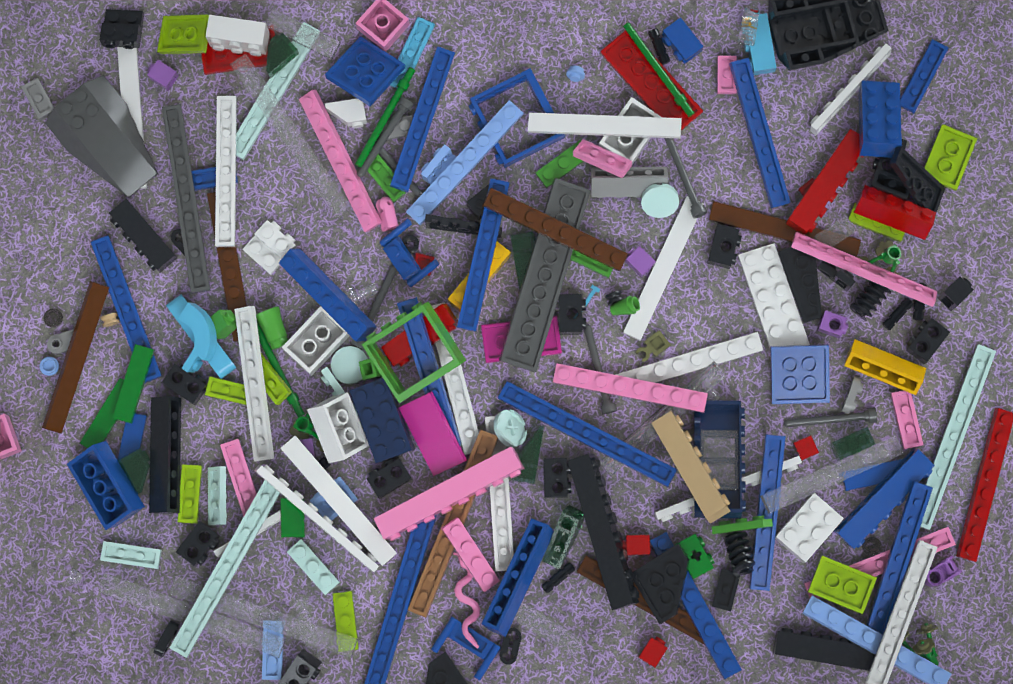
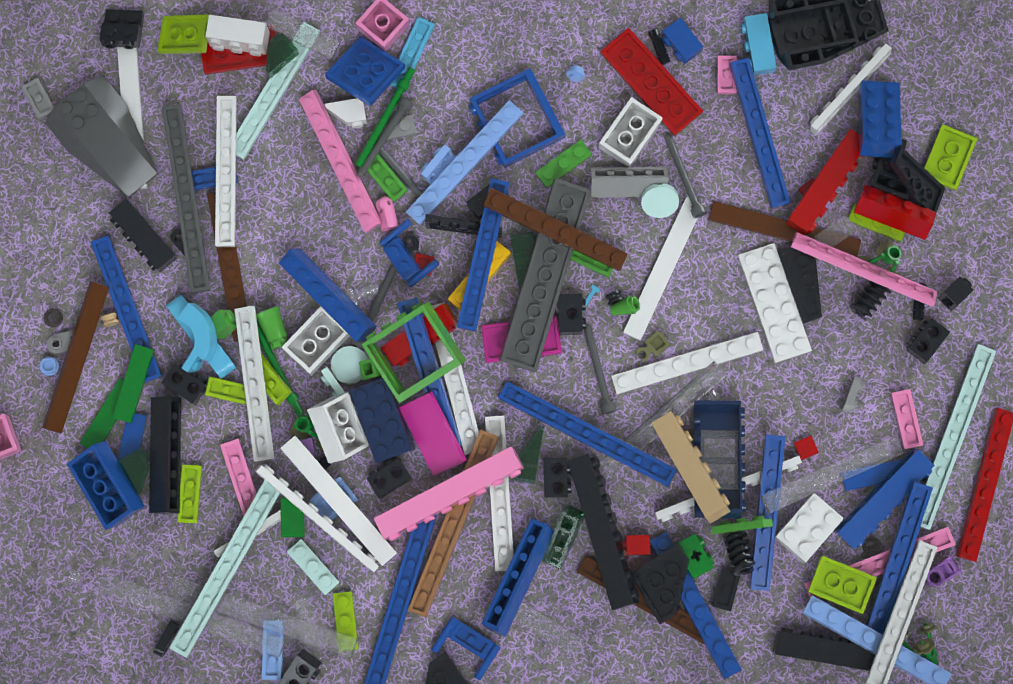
(130, 555): light aqua plate -> none
(162, 75): medium lavender brick -> none
(194, 540): black brick -> none
(217, 496): light aqua plate -> none
(269, 246): white plate -> none
(291, 137): clear plate -> none
(422, 119): blue plate -> none
(467, 600): bright pink animal -> none
(470, 554): bright pink plate -> none
(510, 428): light aqua tile -> none
(515, 648): black beam -> none
(558, 577): black axle -> none
(602, 158): bright pink plate -> none
(605, 125): white tile -> none
(630, 388): bright pink plate -> none
(640, 261): medium lavender brick -> none
(653, 651): red brick -> none
(680, 99): green bar -> none
(724, 235): black brick -> none
(748, 27): clear leg -> none
(800, 374): plate -> none
(825, 328): medium lavender brick -> none
(841, 278): black plate -> none
(852, 444): clear green brick -> none
(868, 415): dark grey piece -> none
(885, 367): yellow brick -> none
(897, 314): black axle -> none
(923, 76): blue tile -> none

